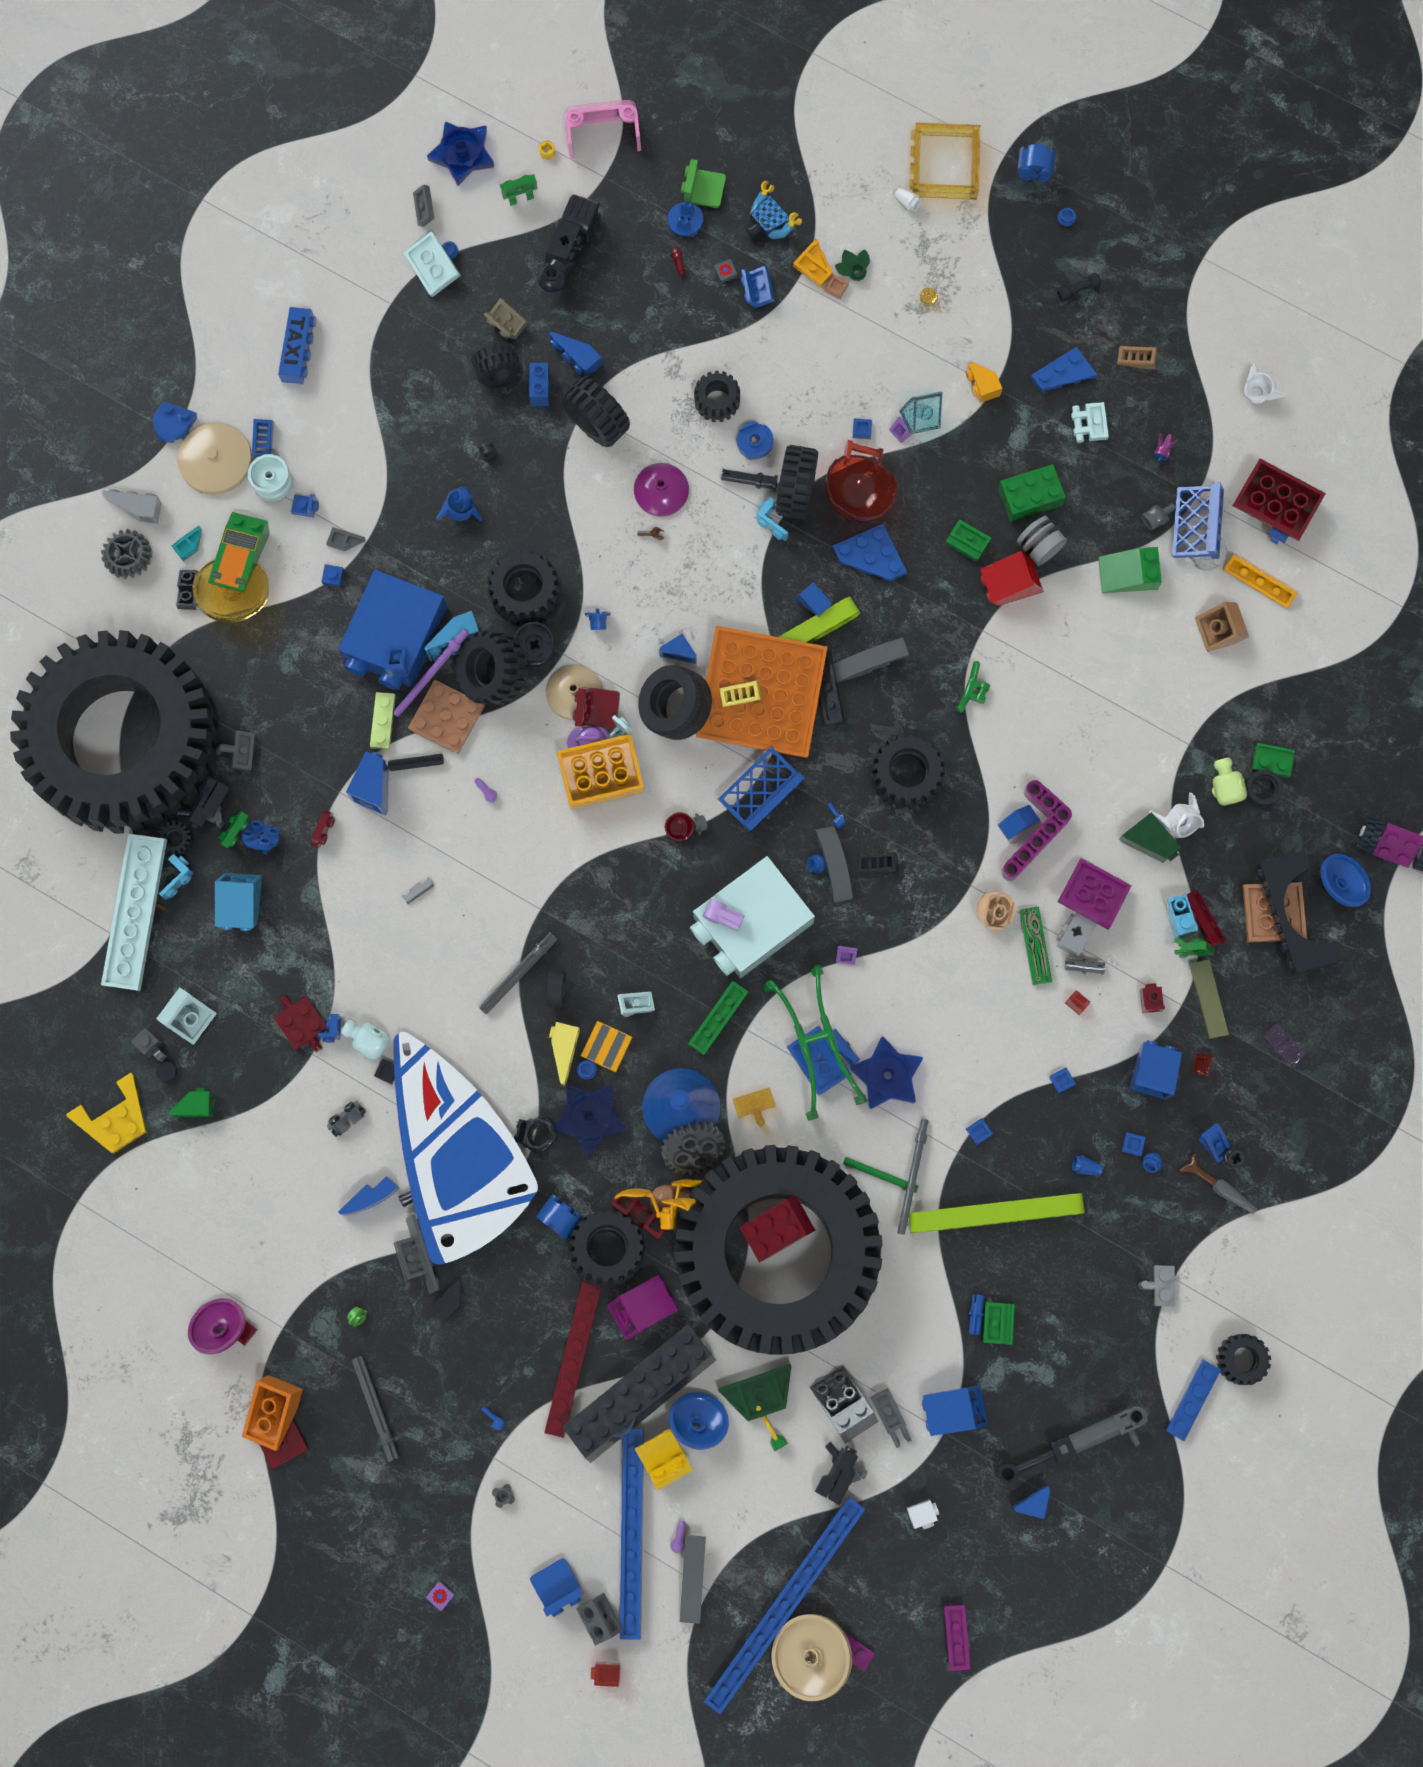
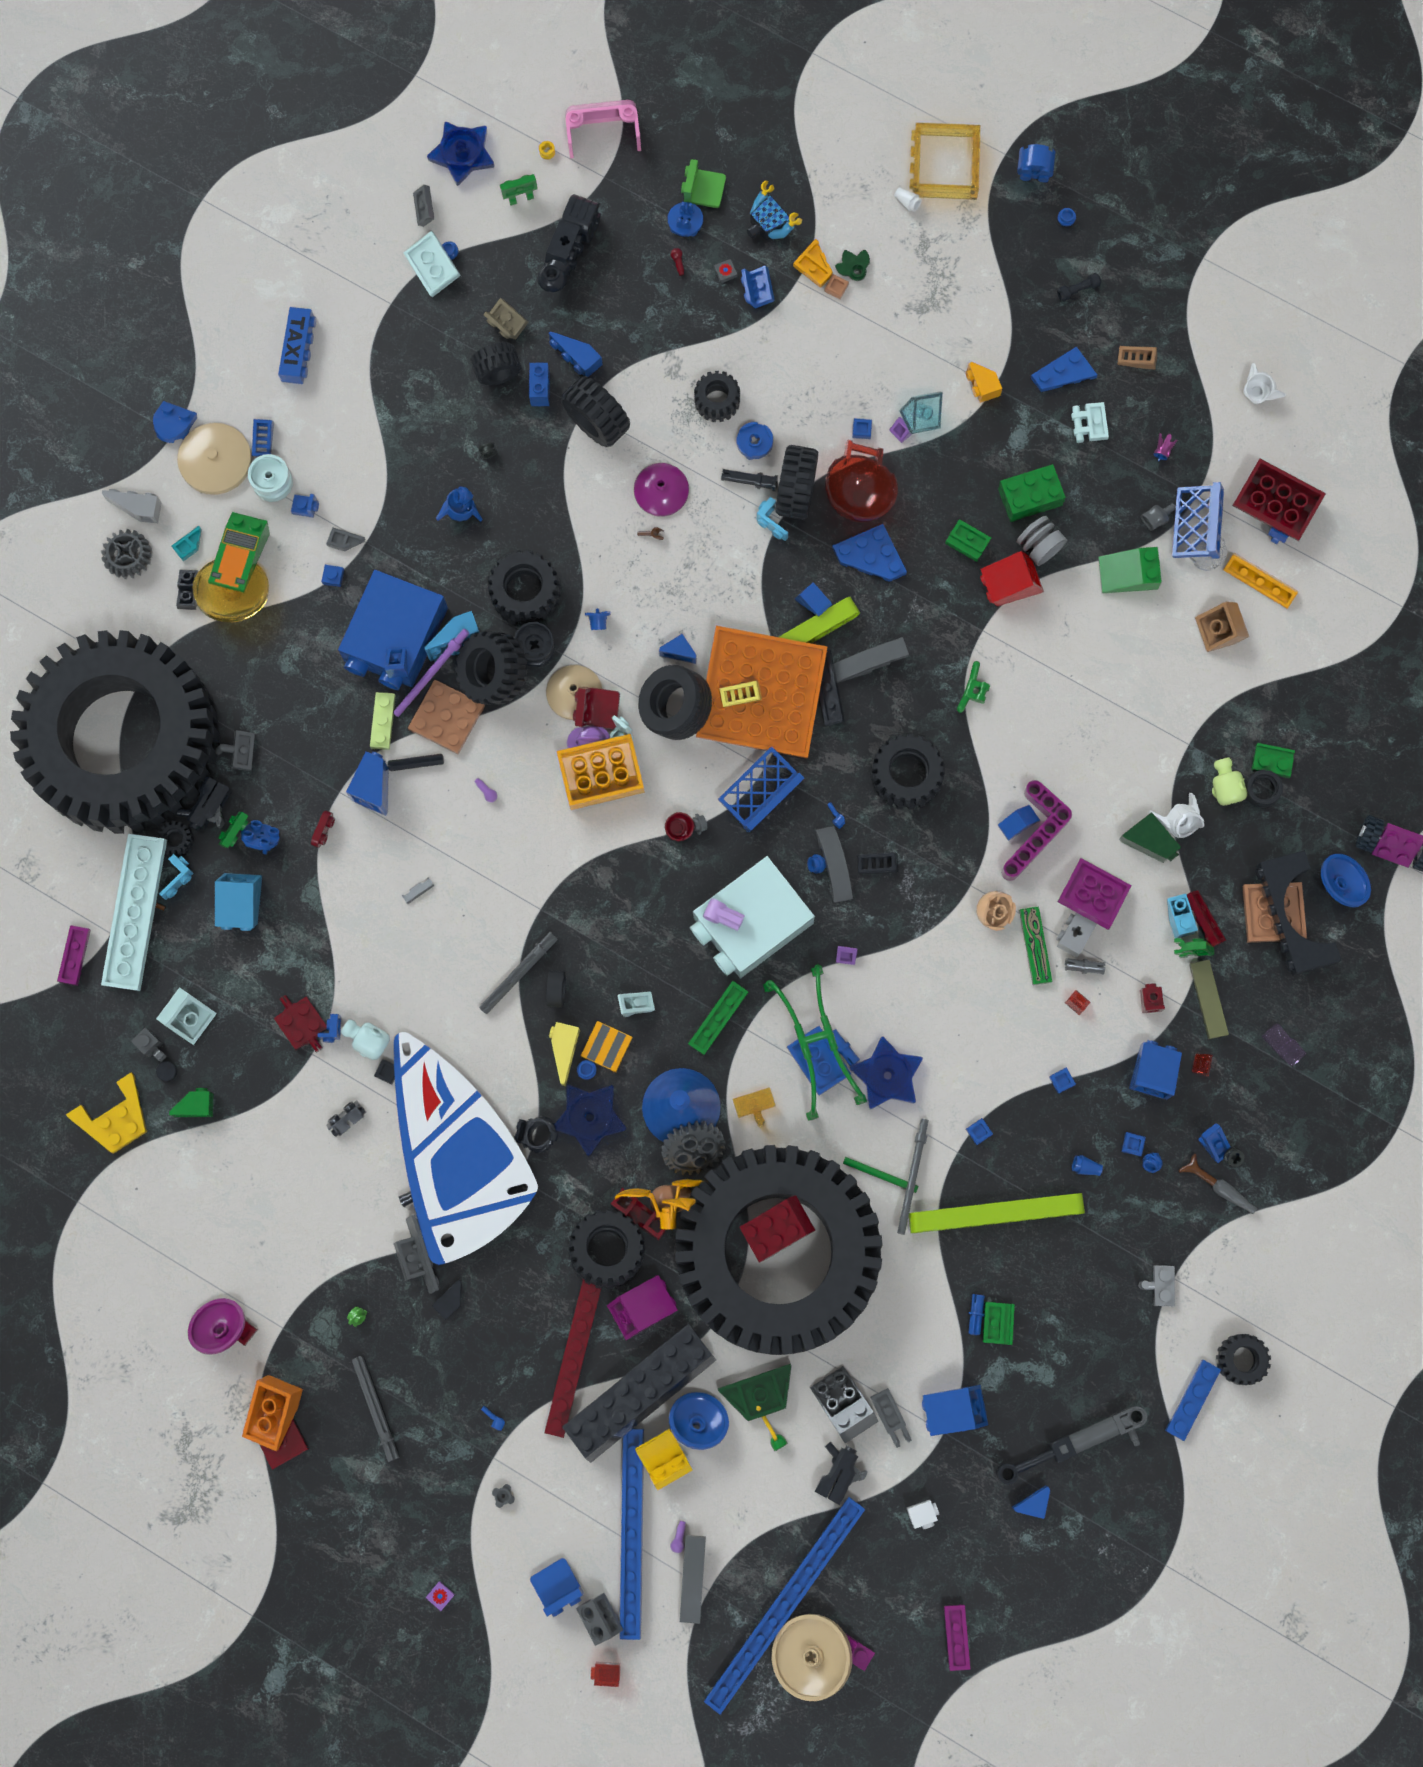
(73, 955): none -> magenta plate
(369, 1197): blue slope -> none
(559, 1216): blue brick -> none
(928, 296): clear yellow plate -> none

